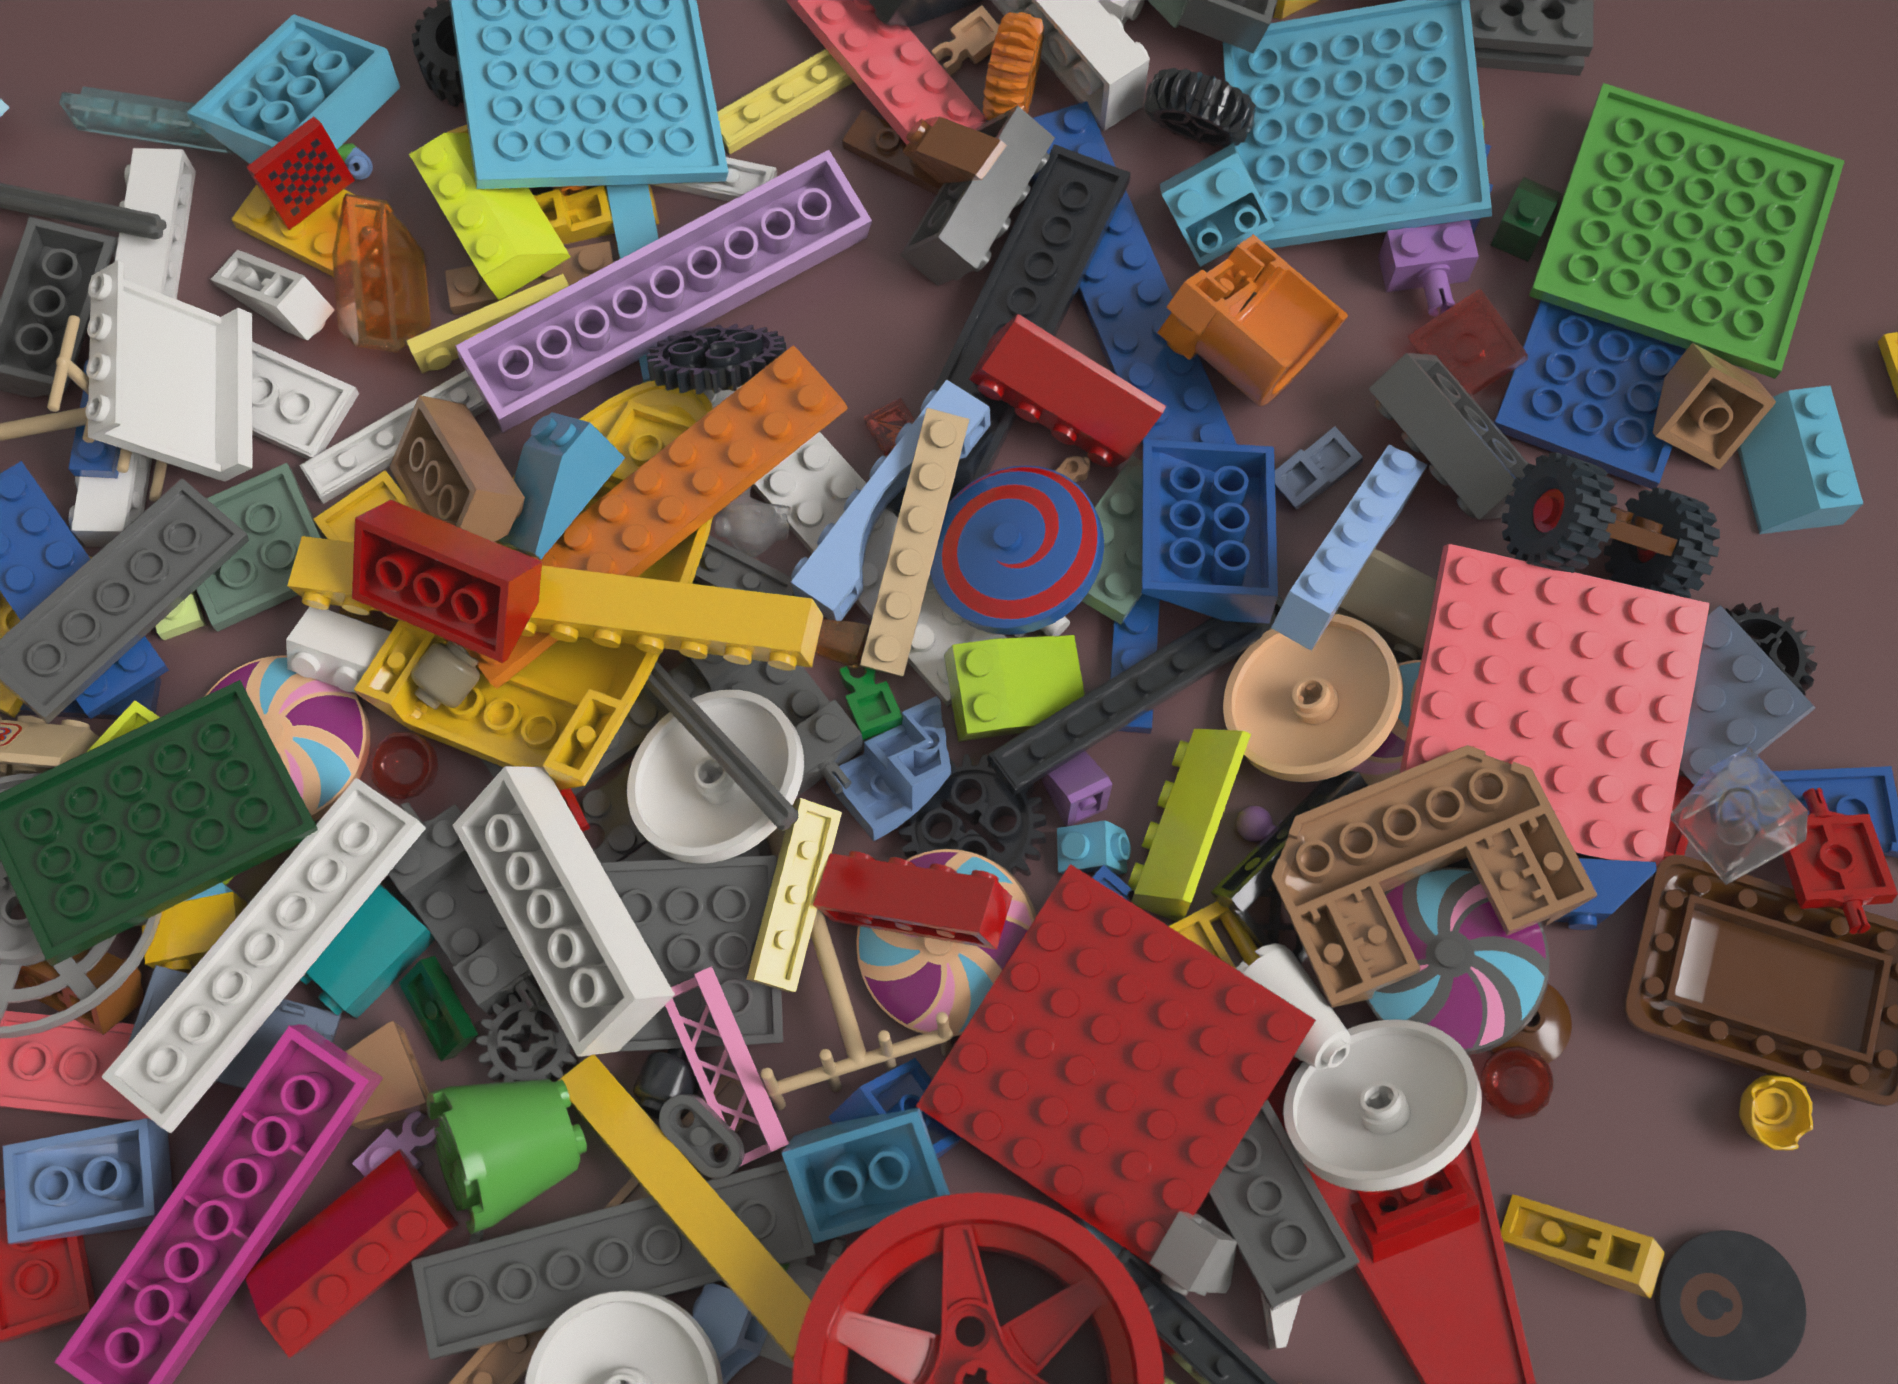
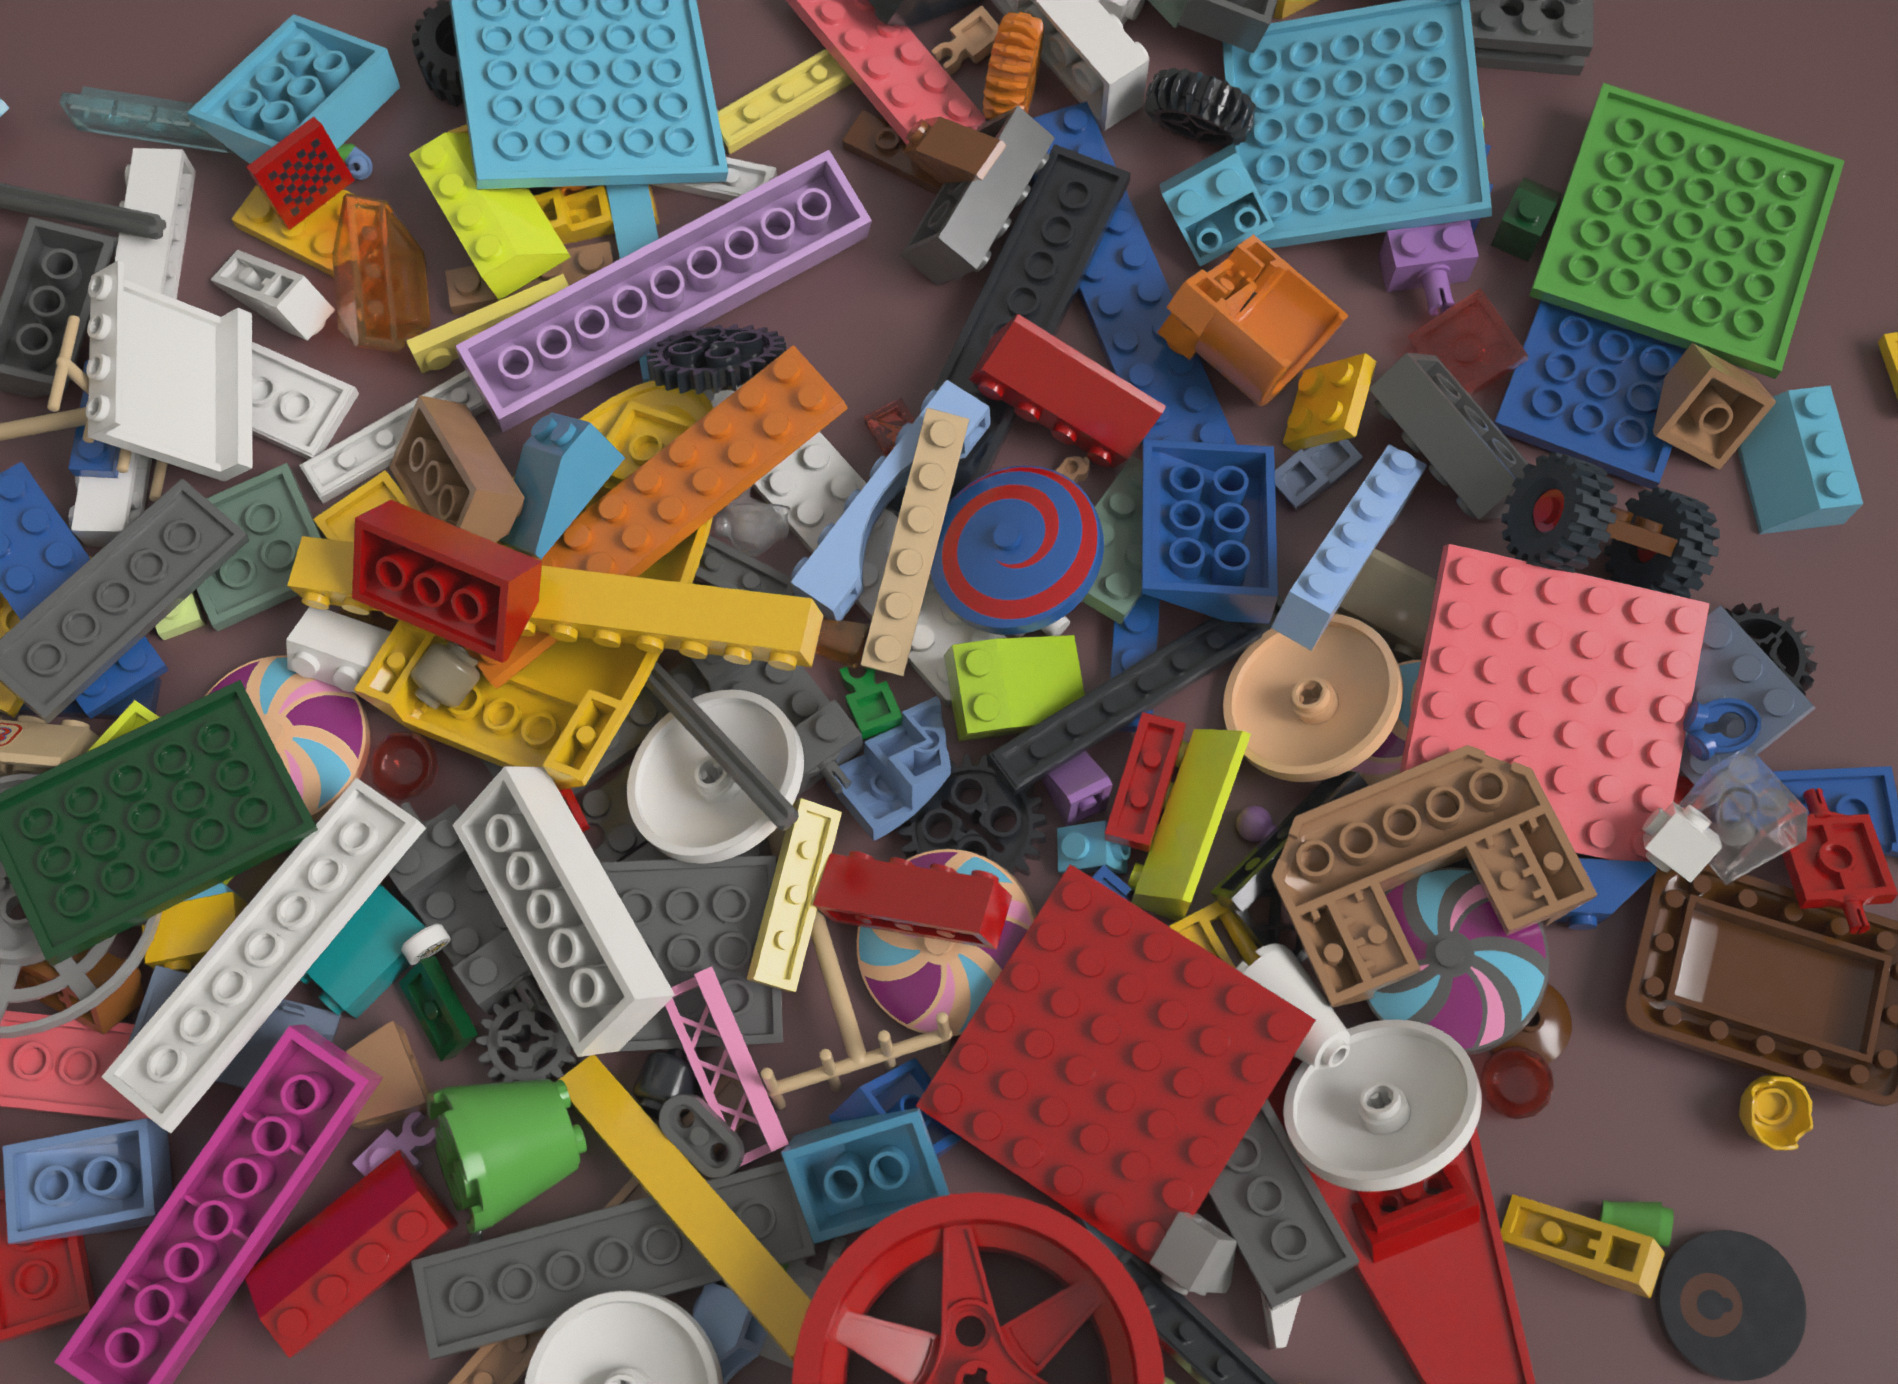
(425, 943): none -> white tile
(1145, 782): none -> red plate
(1329, 402): none -> yellow plate
(1641, 1217): none -> bright green cone
(1680, 840): none -> white brick
(1706, 745): none -> blue piece

